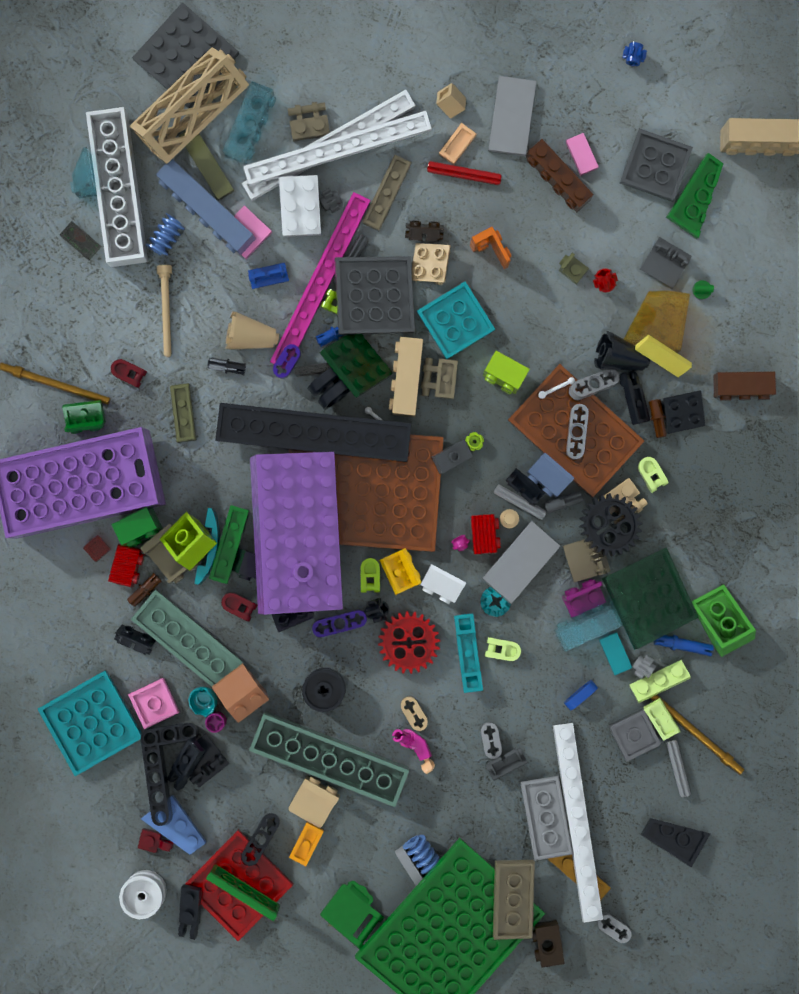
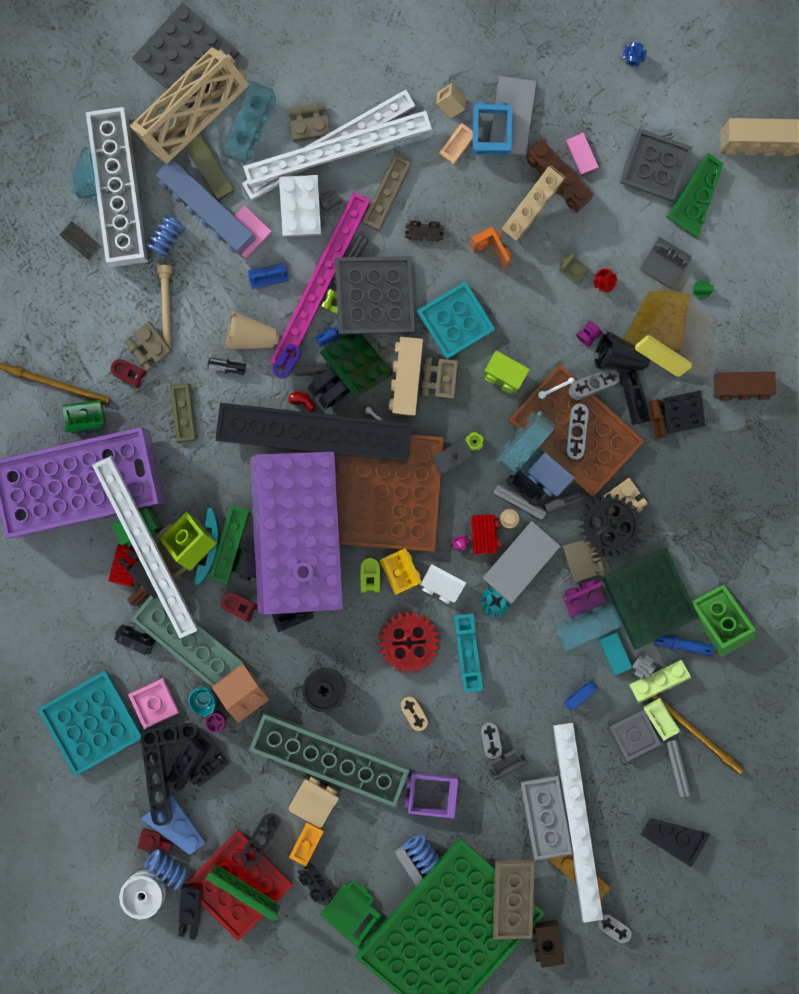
(96, 548): clear red tile -> none
(138, 573): none -> black hinge
(145, 546): none -> white plate
(153, 343): none -> dark tan plate
(166, 868): none -> medium blue piece
(302, 398): none -> red arm
(318, 893): none -> black hinge
(327, 631): dark purple beam -> none
(377, 610): black gear -> none
(417, 743): dark pink arm -> none
(430, 263): tan hinge -> none
(449, 812): none -> medium lavender window
(464, 173): red axle -> none
(492, 148): none -> dark azure window
(510, 650): yellowish green plate -> none
(526, 441): none -> clear light blue wedge
(534, 203): none -> tan brick
(589, 333): none -> magenta wheel
(649, 466): yellowish green plate -> none

